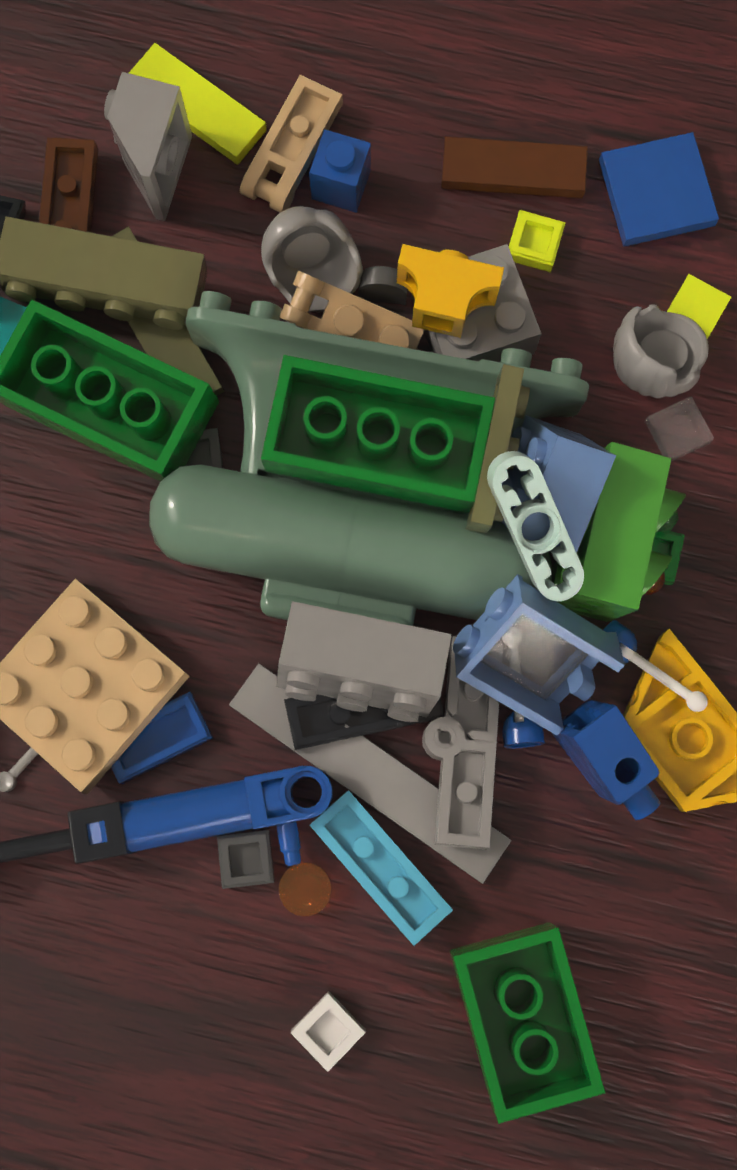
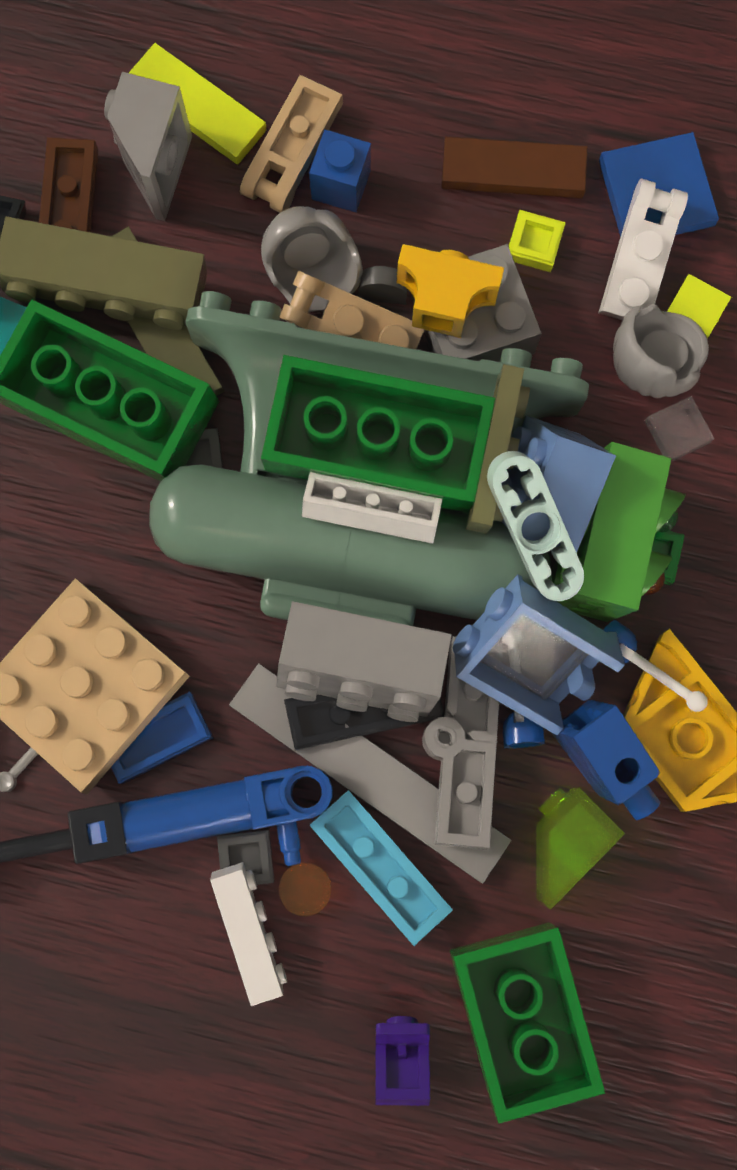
(247, 935): none -> white piece
(328, 1031): white tile -> none
(371, 507): none -> white piece
(402, 1062): none -> dark purple bracket
(569, 842): none -> clear neon green slope
(642, 250): none -> white plate

